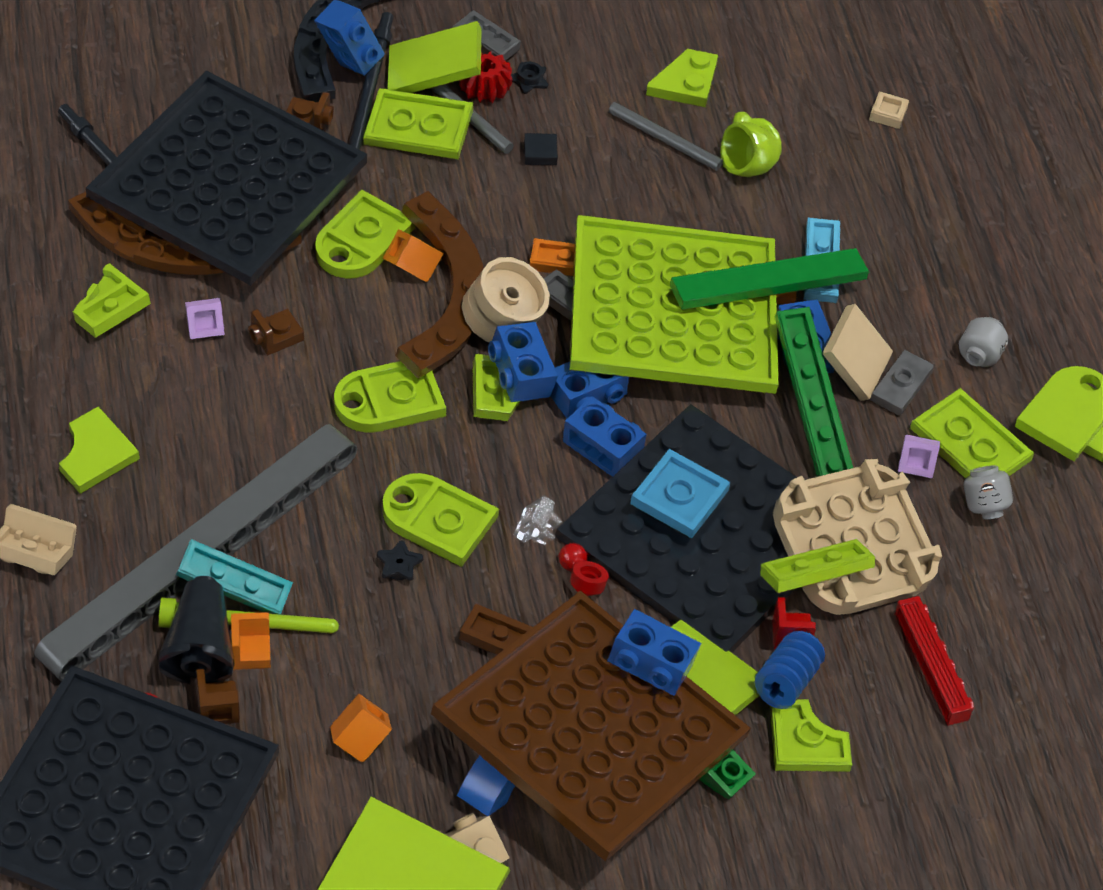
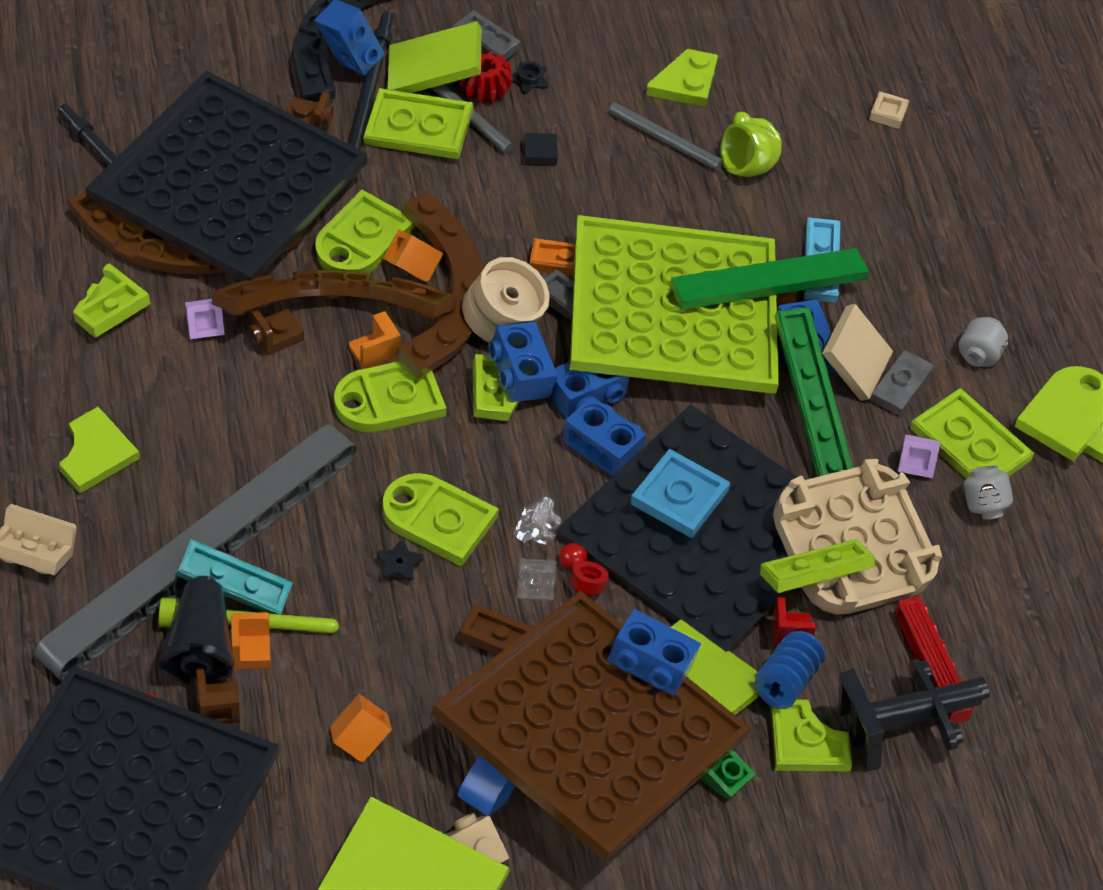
(333, 284): none -> reddish brown plate
(377, 346): none -> orange panel
(536, 579): none -> clear tile
(874, 718): none -> black piece

